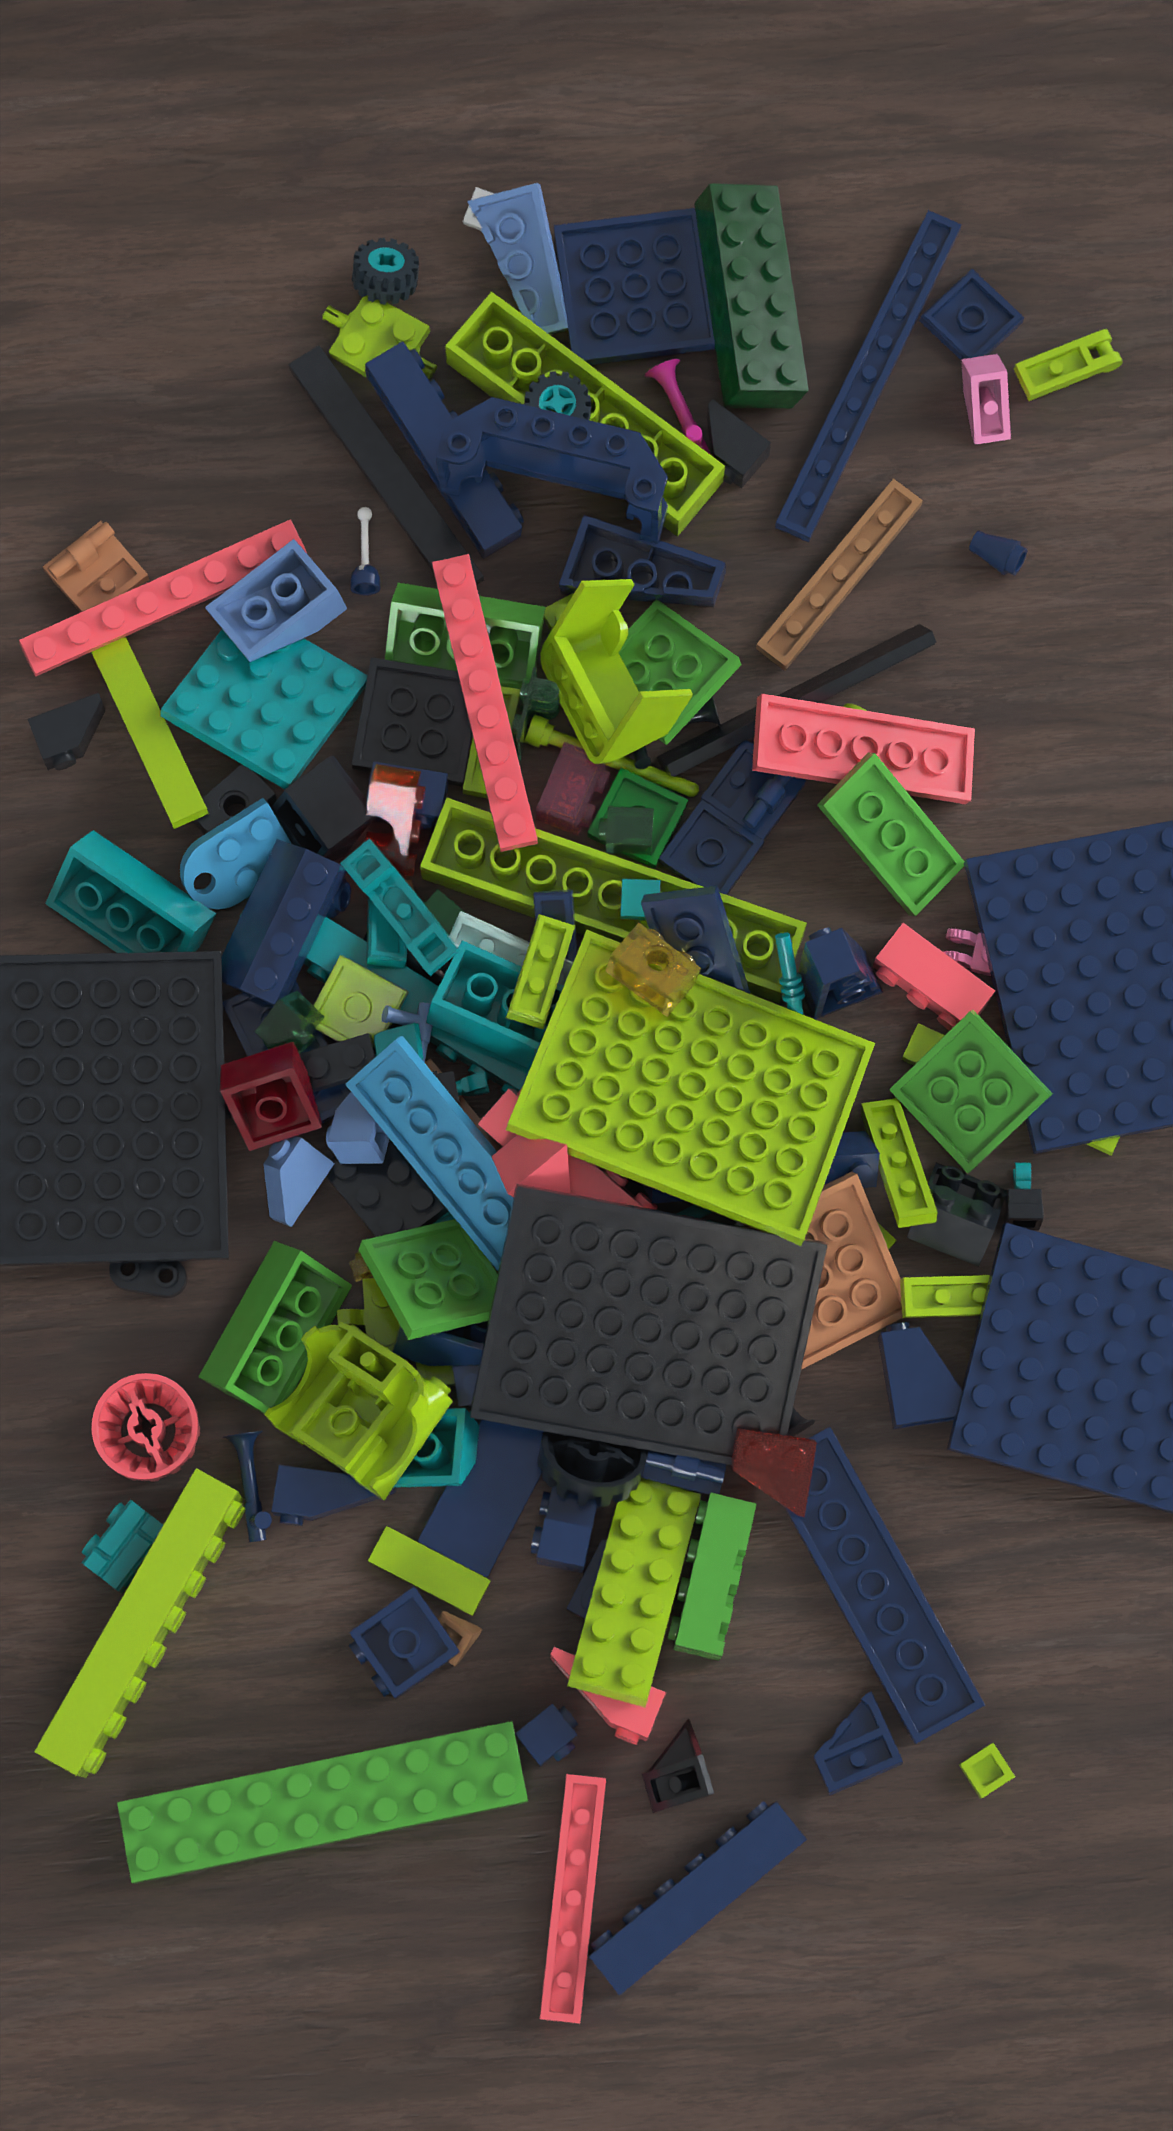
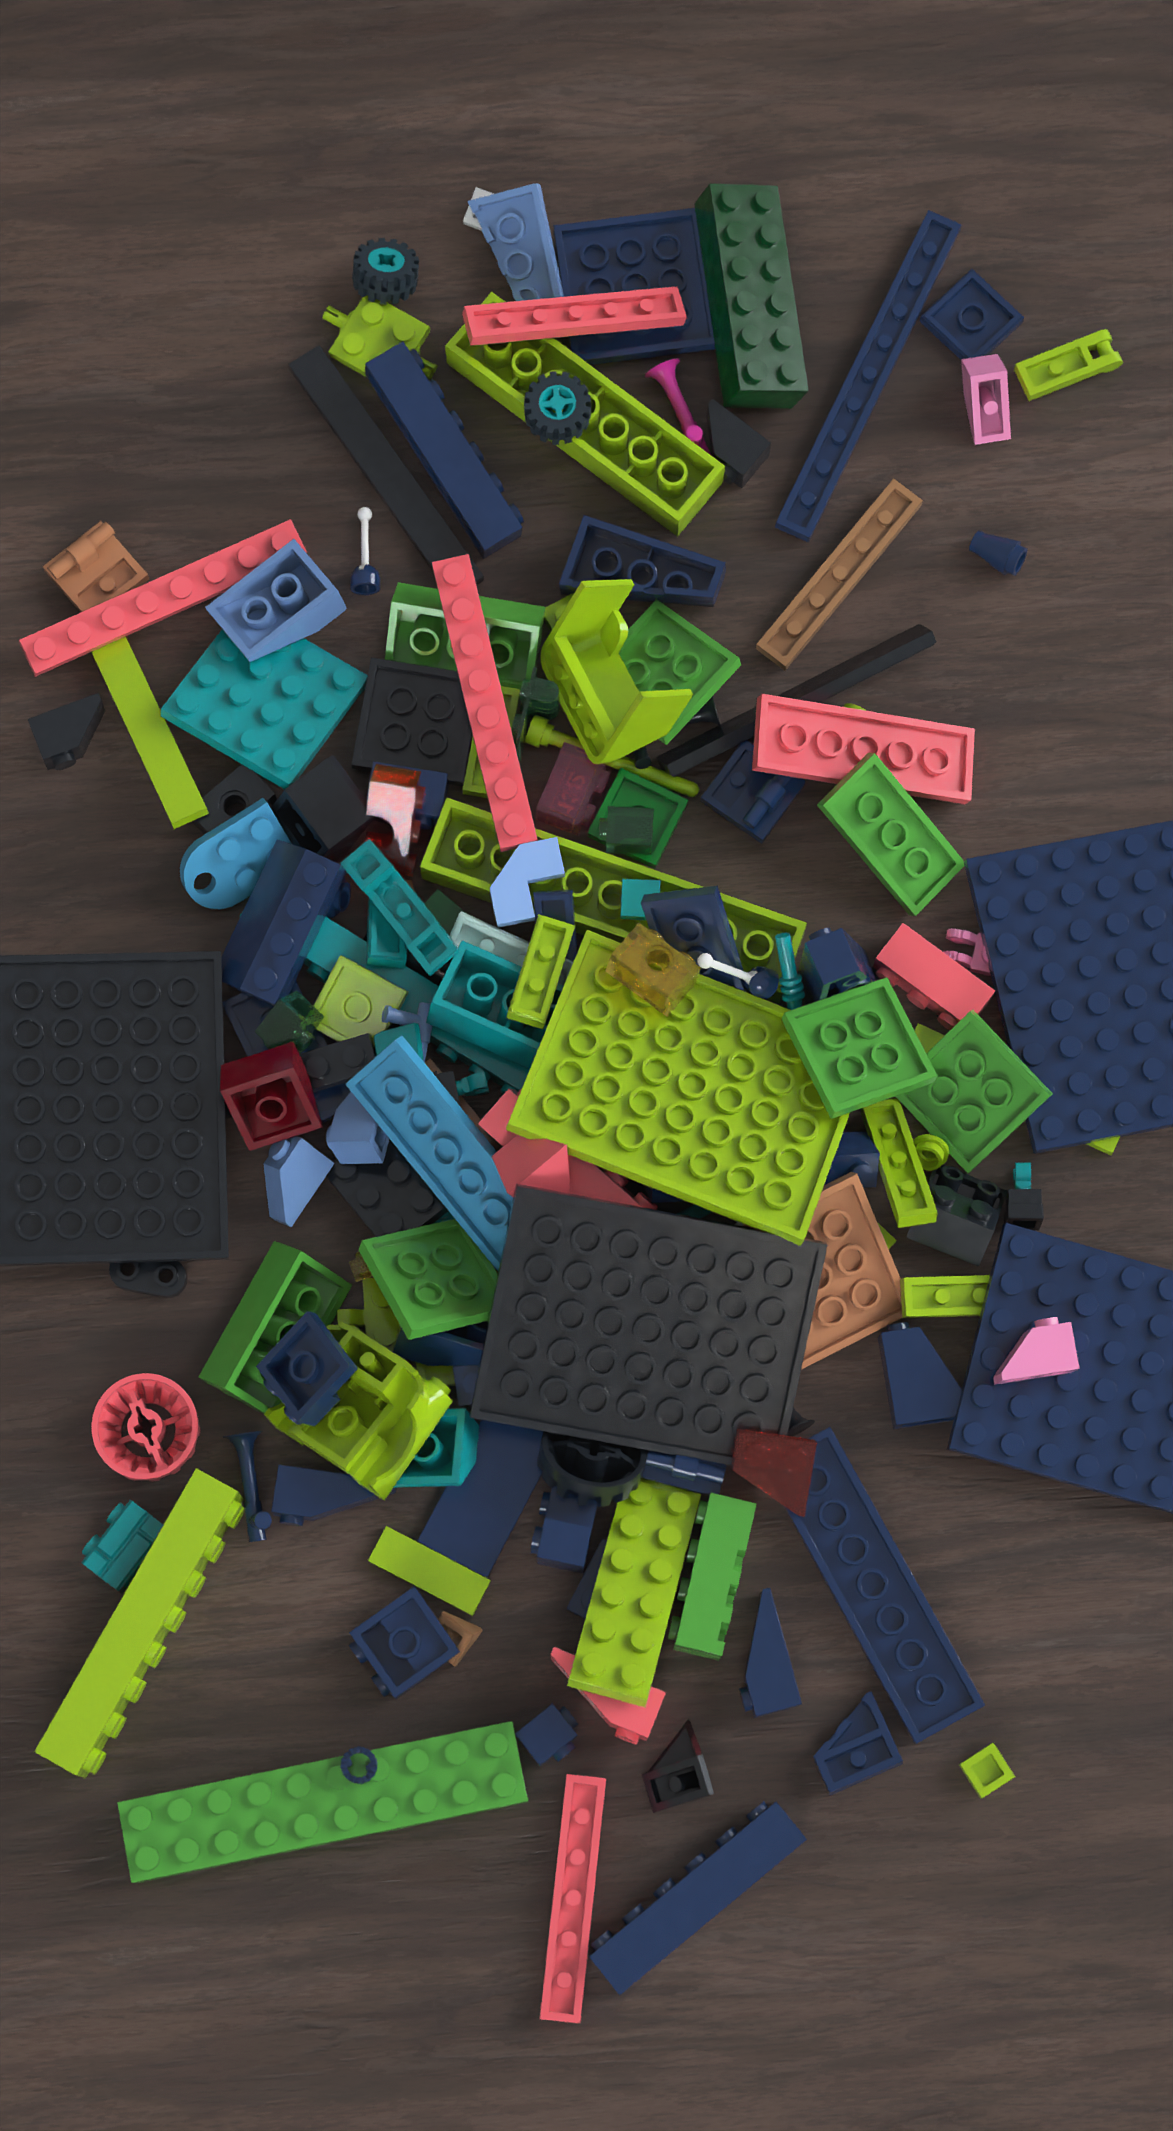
(126, 901): teal slope -> none
(307, 1370): none -> dark blue plate
(346, 1762): none -> dark blue bush
(528, 864): none -> light blue tile
(558, 451): dark blue windscreen -> none
(573, 315): none -> coral plate
(711, 849): dark blue plate -> none
(759, 980): none -> hinge
(768, 1671): none -> dark blue slope
(859, 1047): none -> bright green plate
(931, 1151): none -> lime plate
(1040, 1353): none -> bright pink slope

